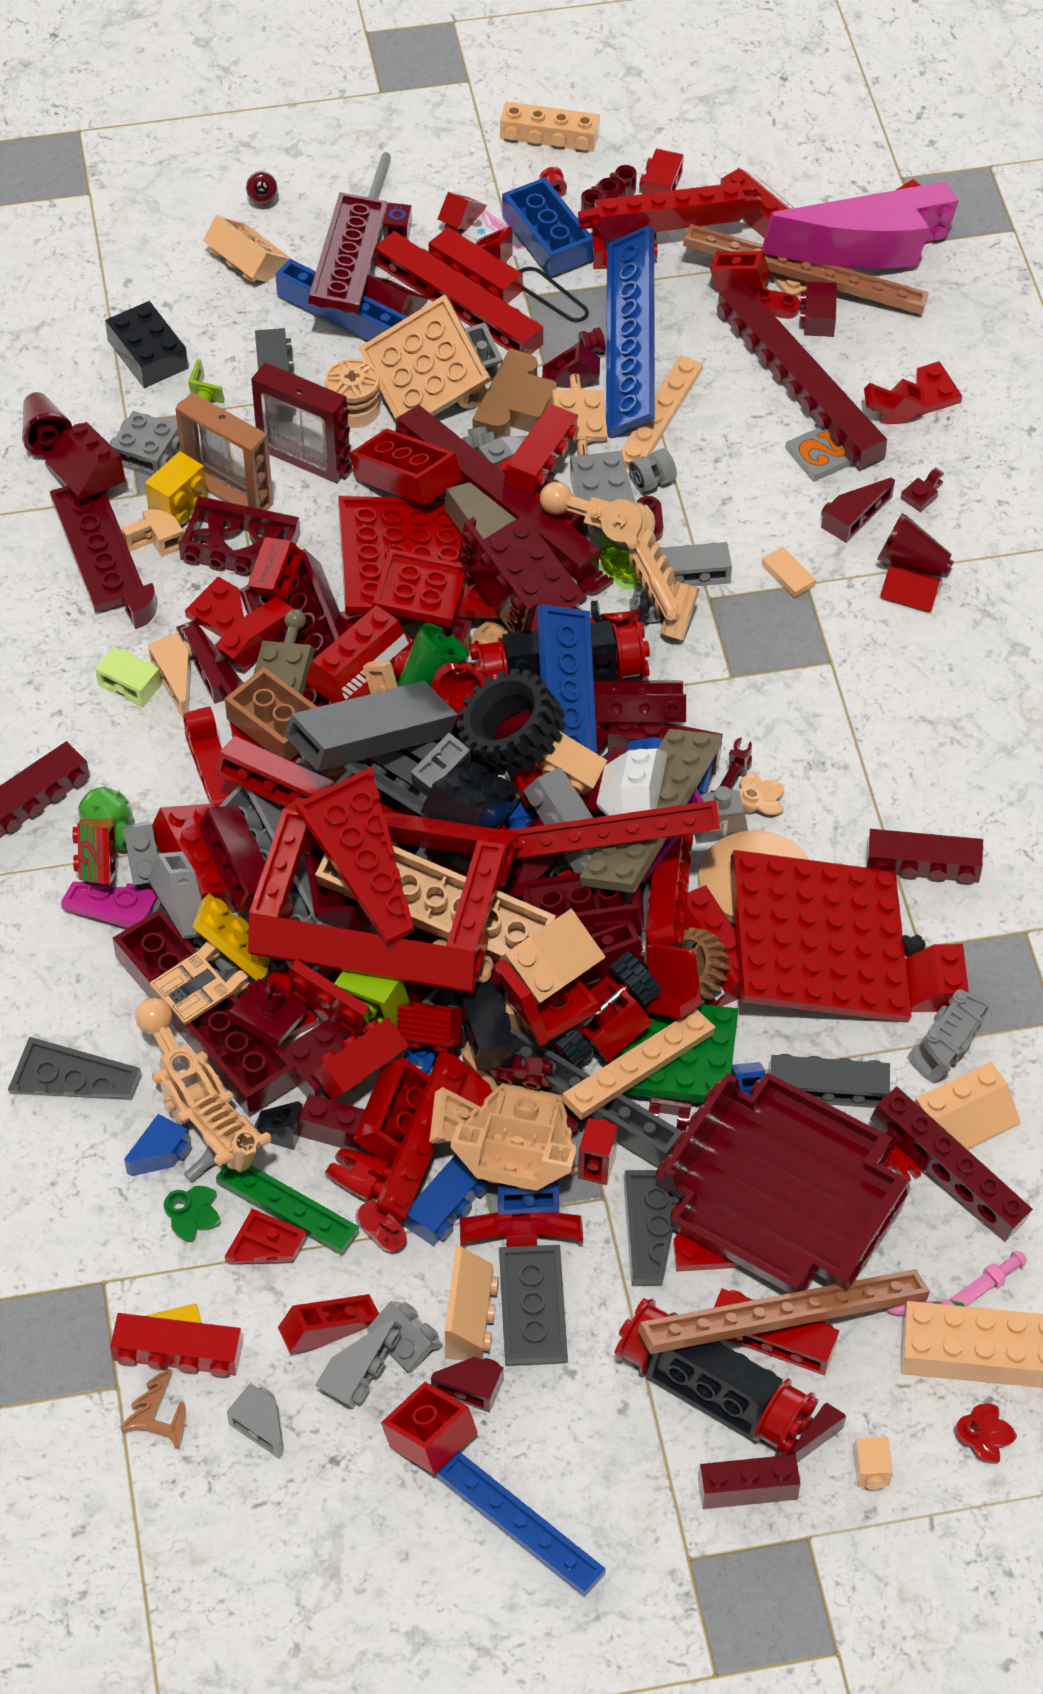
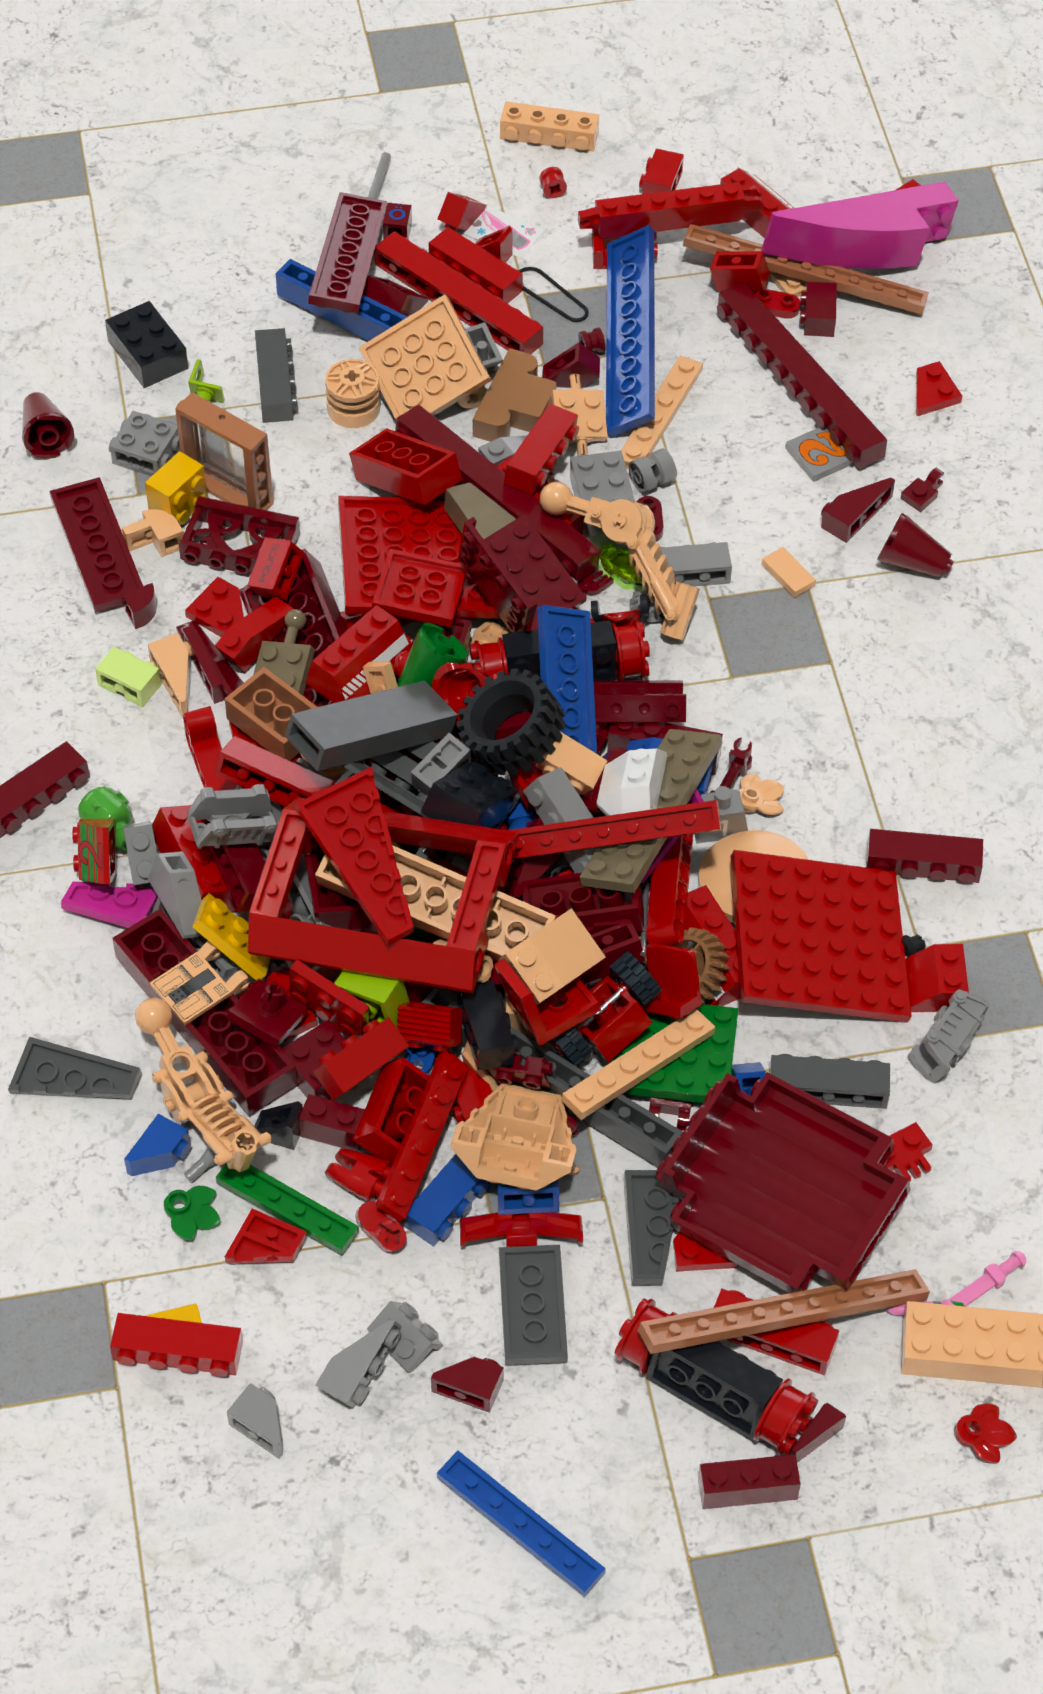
(85, 461): dark red slope -> none
(150, 1401): nougat piece -> none
(230, 817): none -> light grey piece
(244, 249): light nougat slope -> none
(253, 190): dark red head -> none
(303, 427): dark red piece -> none
(326, 1321): red slope -> none
(429, 1427): red brick -> none
(447, 1113): light nougat wing -> none
(469, 1306): light nougat slope -> none
(478, 437): light grey gear -> none
(547, 227): blue brick -> none
(597, 1151): red brick -> none
(619, 184): dark red piece -> none
(872, 1462): light nougat brick -> none
(895, 405): red brick -> none
(910, 588): red panel -> none
(951, 1164): dark red brick -> none
(972, 1106): light nougat slope -> none

